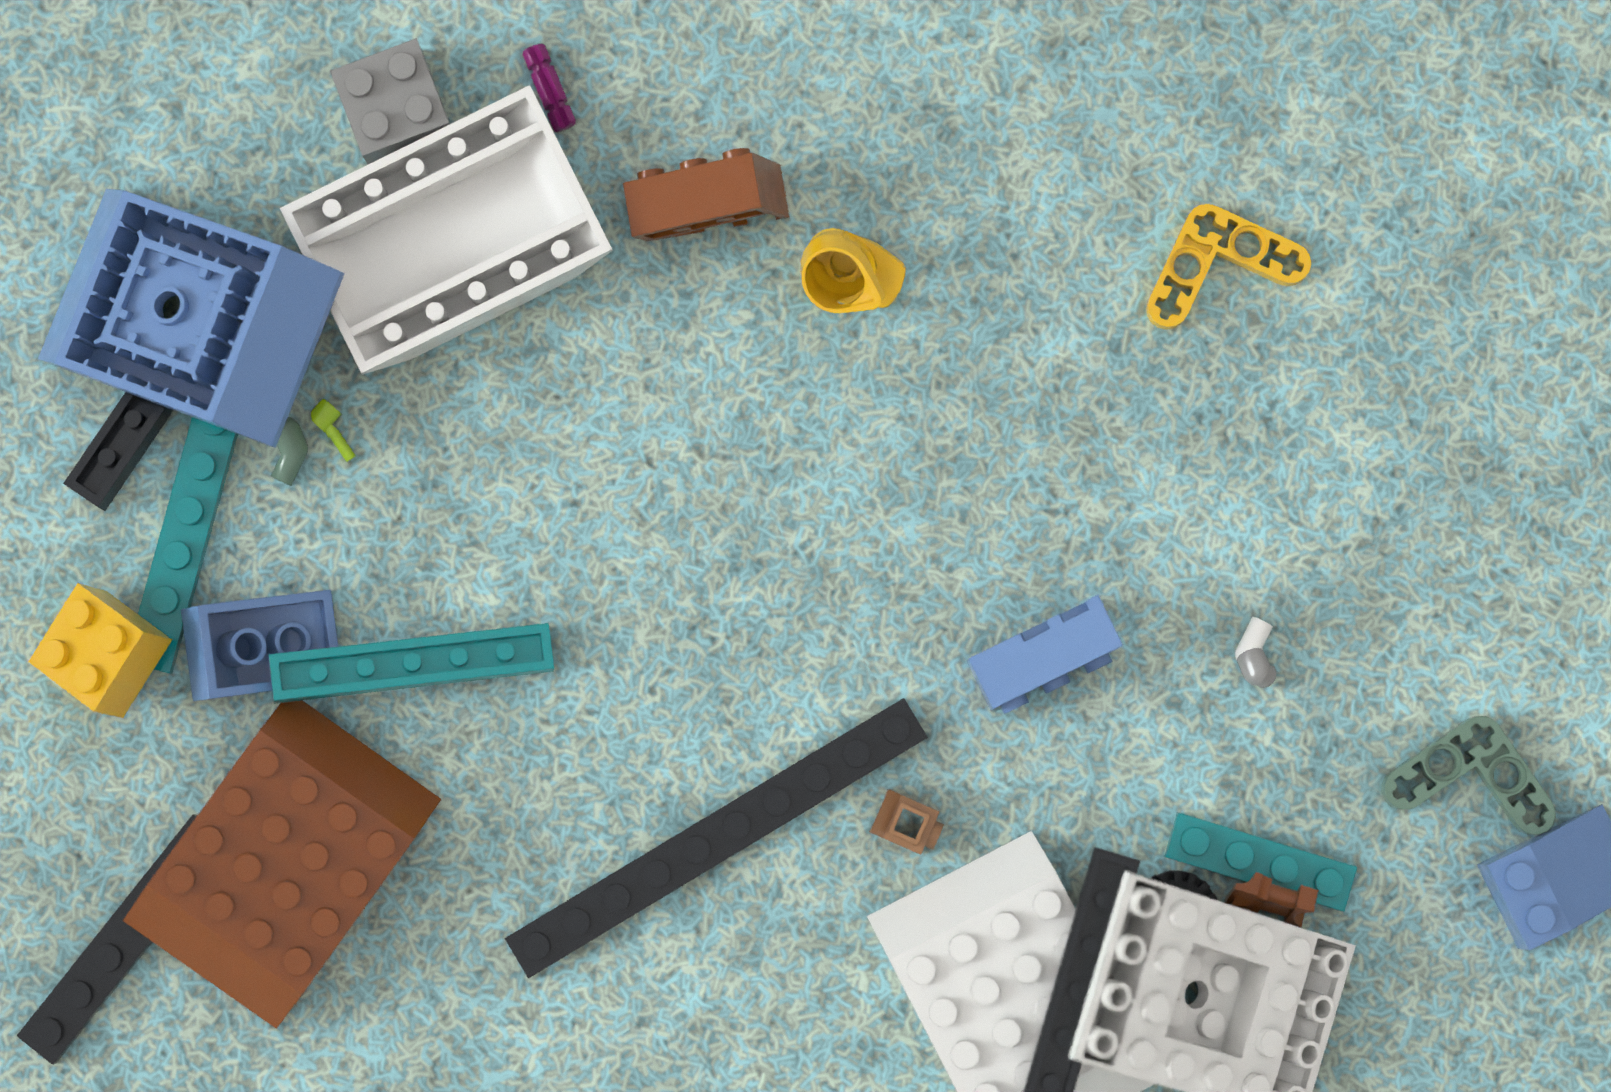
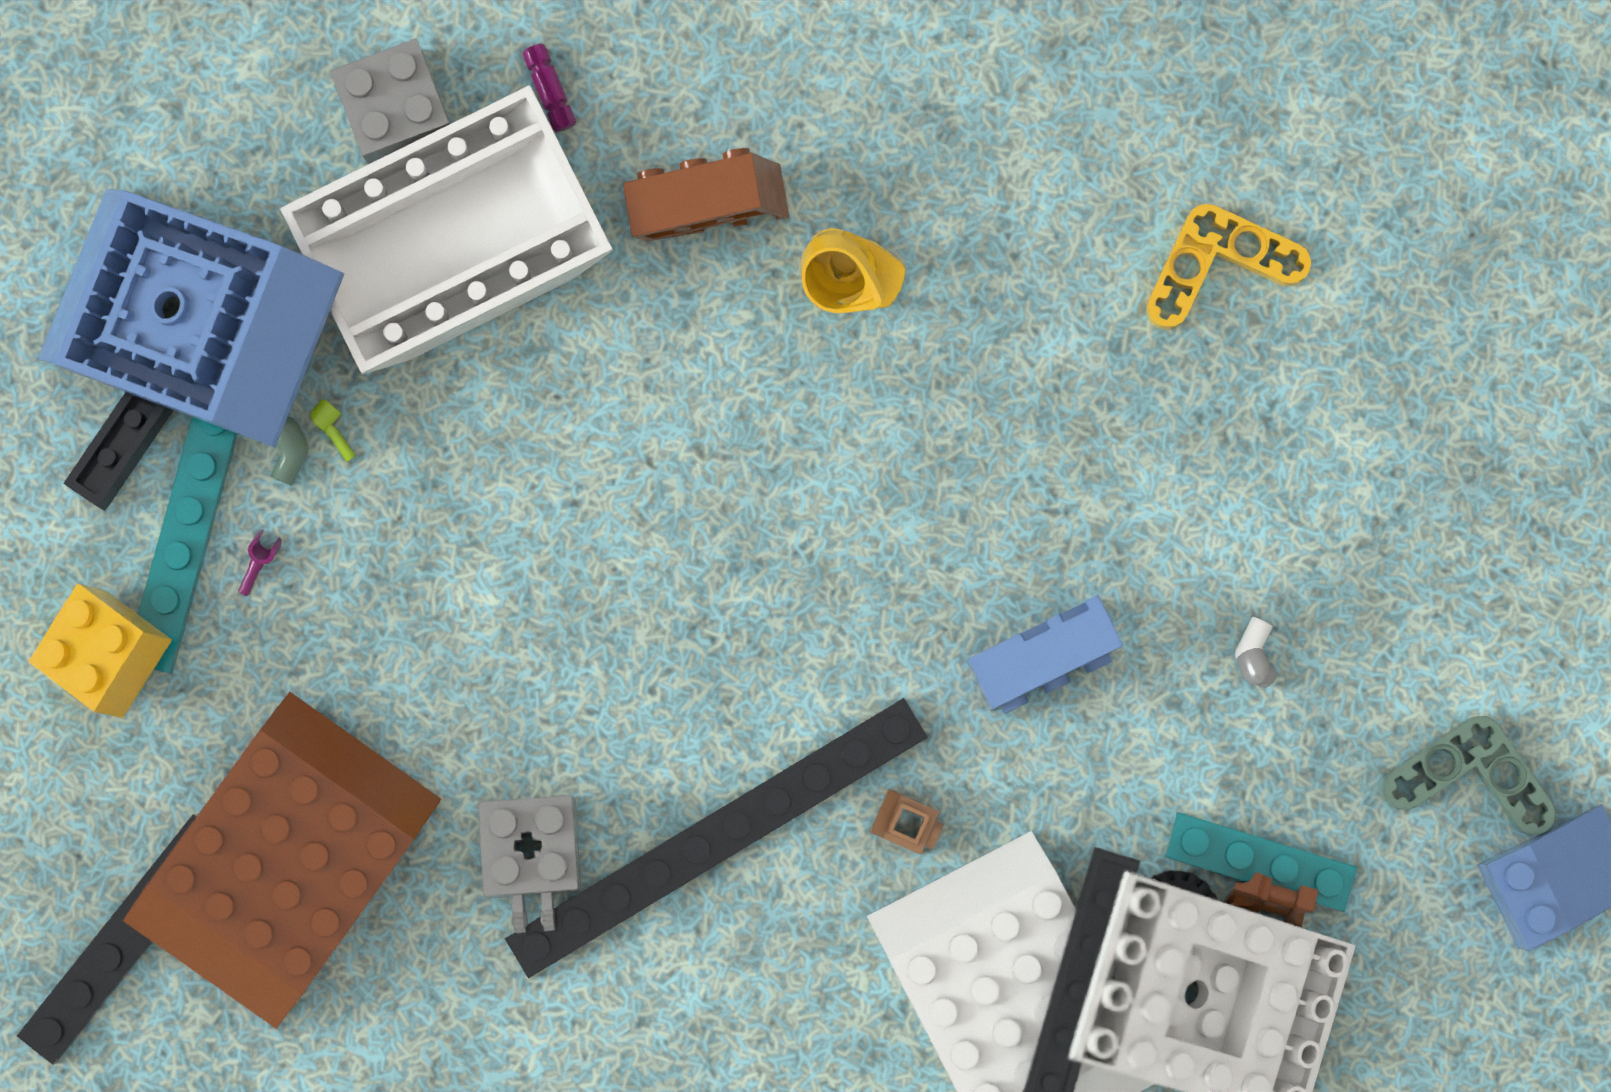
(233, 640): medium blue slope -> none
(259, 557): none -> magenta hand
(411, 663): teal plate -> none
(506, 868): none -> light grey hinge

